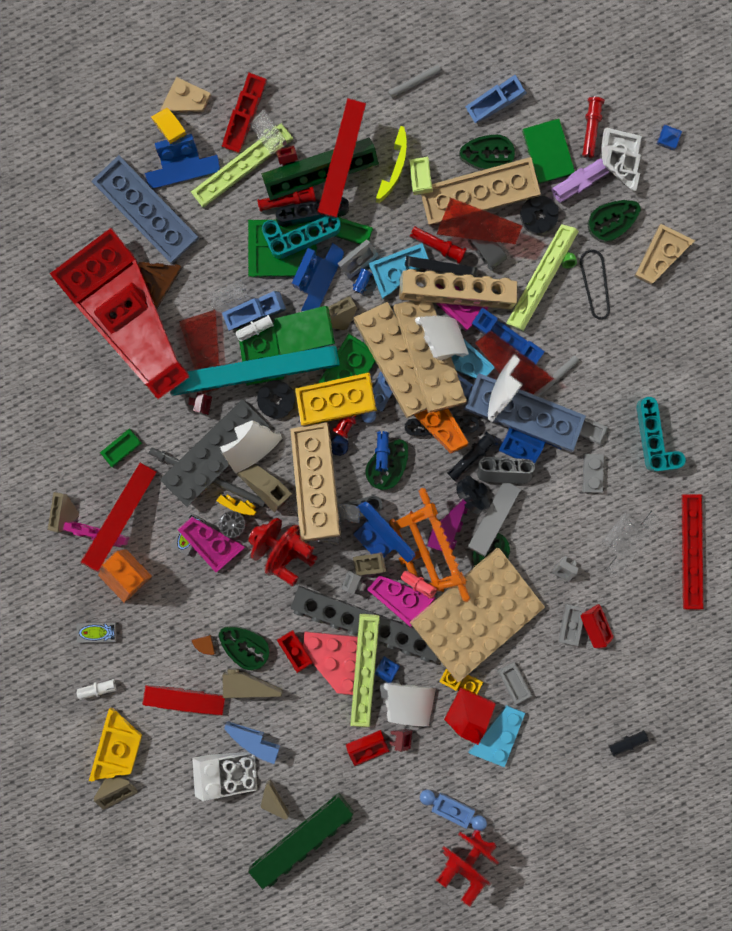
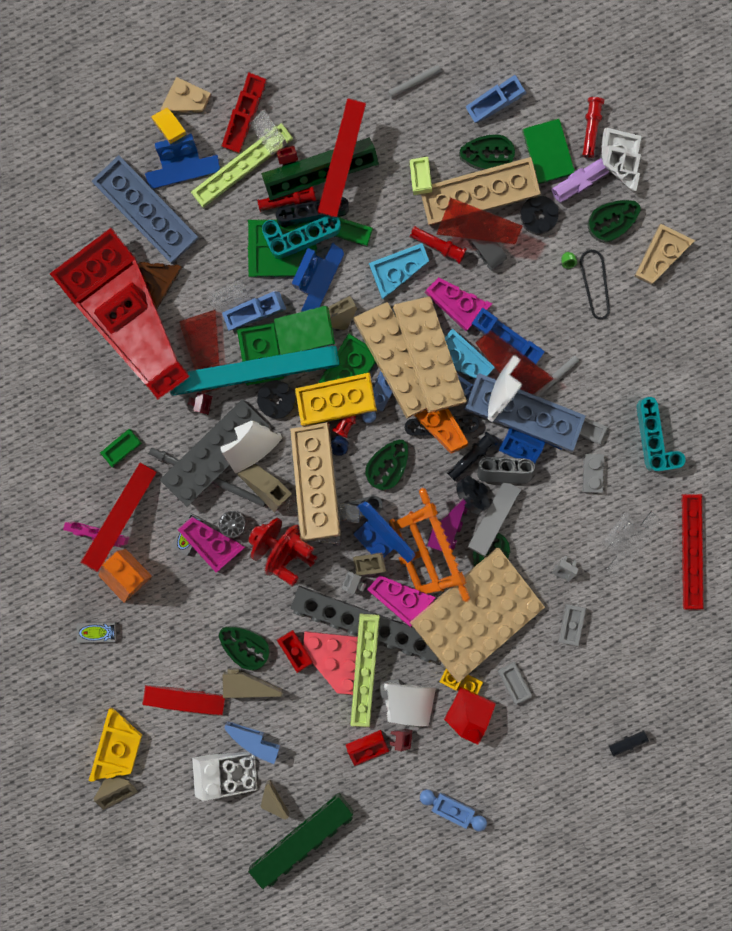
(61, 511): dark tan slope -> none
(96, 689): white axle -> none
(204, 645): dark orange tile -> none
(242, 507): yellow slope -> none
(254, 328): white axle -> none
(358, 259): light grey plate -> none
(362, 281): blue pin -> none
(382, 451): blue pin -> none
(387, 187): neon yellow slope -> none
(387, 669): blue tile -> none
(419, 584): coral axle -> none
(440, 266): black beam -> none
(443, 336): white slope -> none
(449, 295): tan brick -> none
(456, 865): red piece -> none
(499, 737): medium azure wing -> none
(542, 277): yellowish green tile -> none
(597, 627): red slope -> none
(669, 137): blue tile -> none

